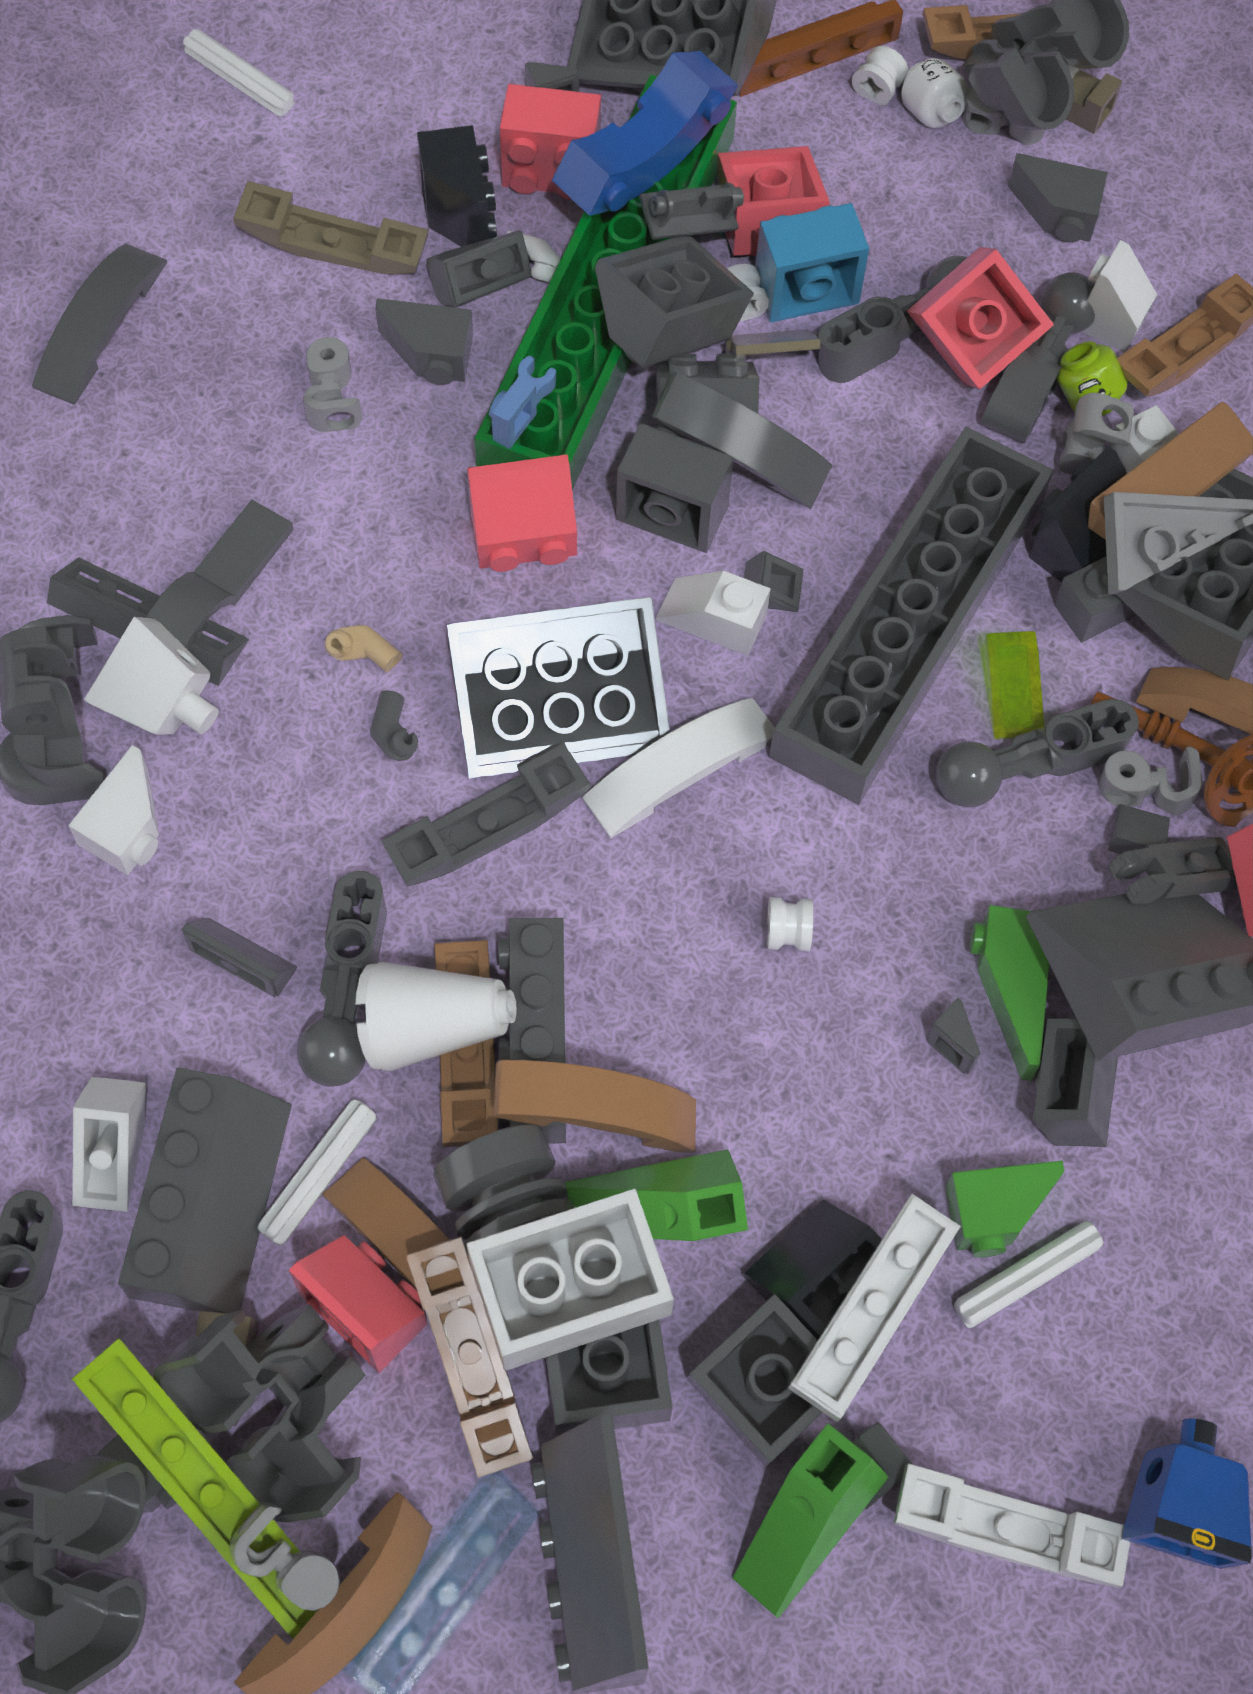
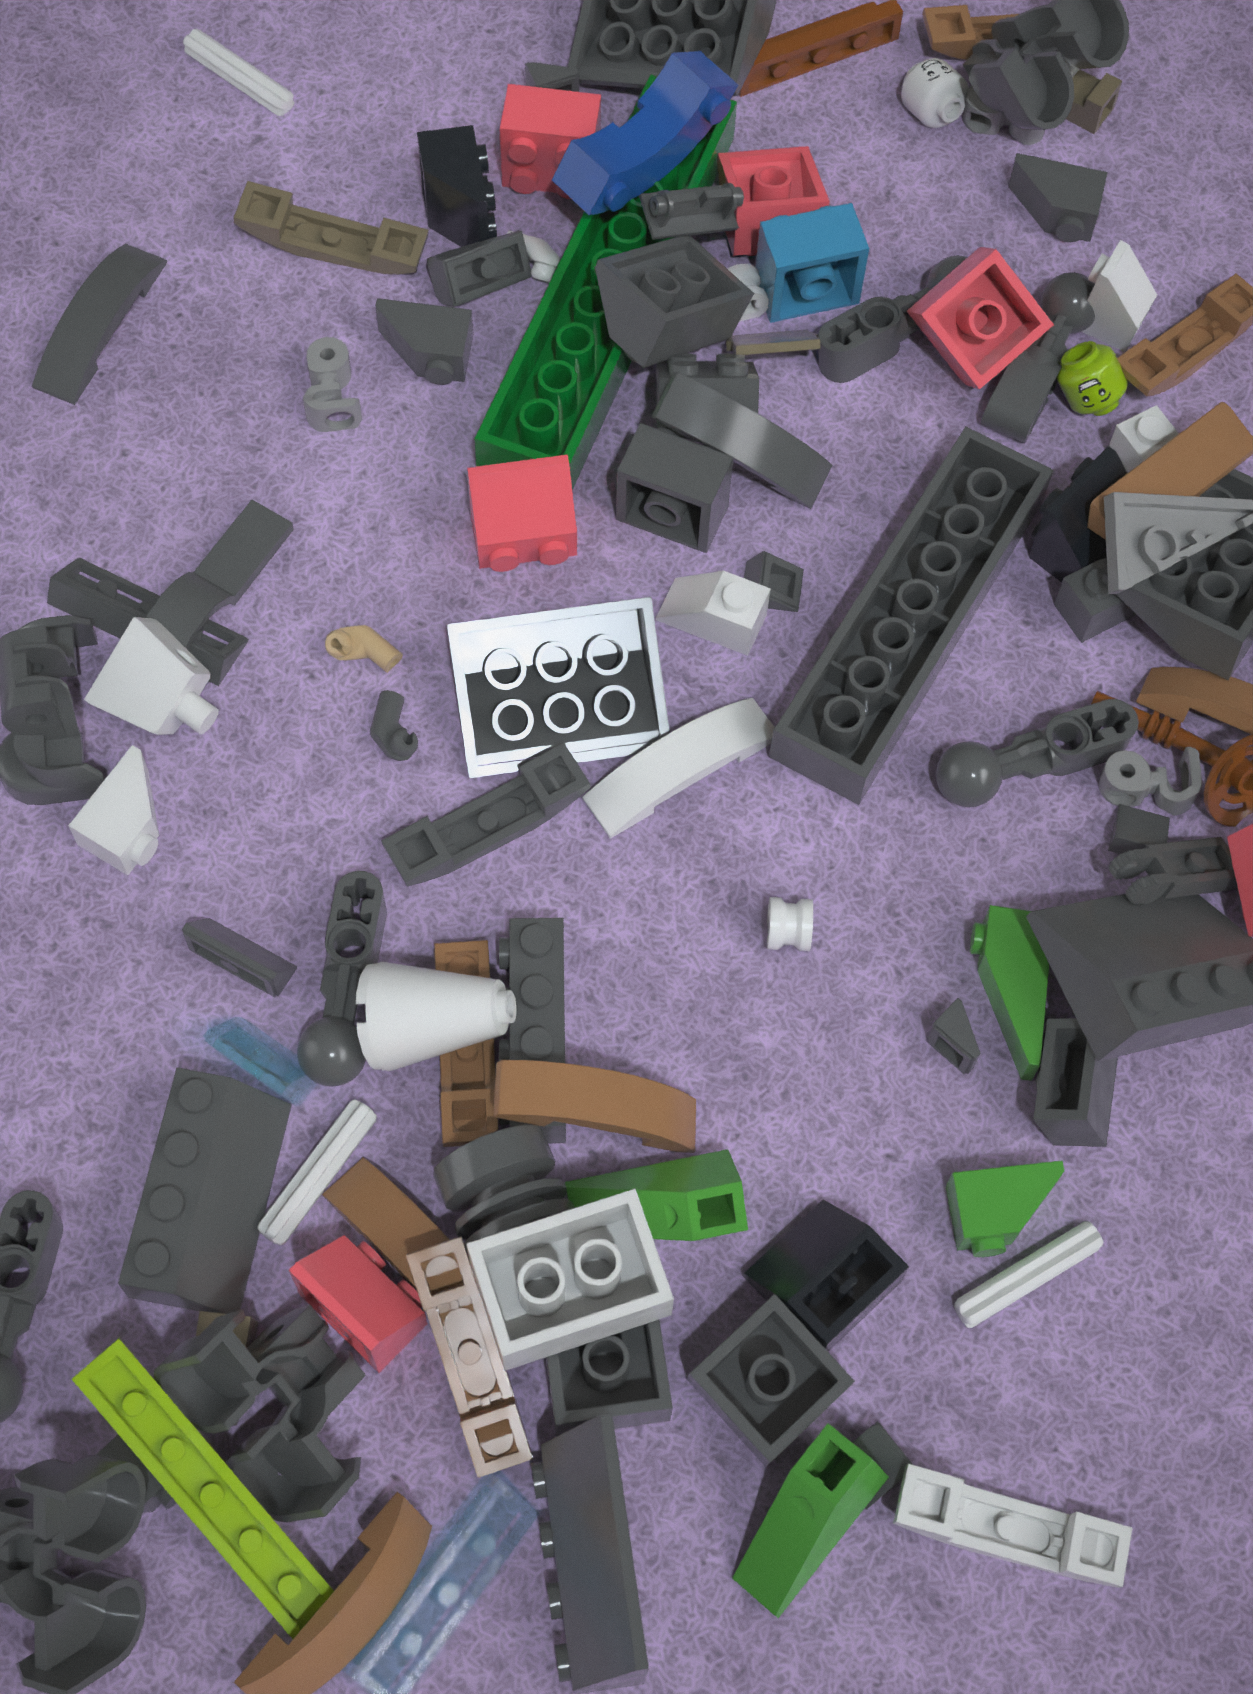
(107, 1142): white slope -> none
(261, 1058): none -> clear light blue slope
(302, 1577): light grey leg -> none
(517, 407): medium blue plate -> none
(874, 1308): white tile -> none
(880, 75): white wheel -> none
(1013, 683): clear neon green slope -> none
(1088, 432): light grey leg -> none
(1192, 1501): blue torso -> none

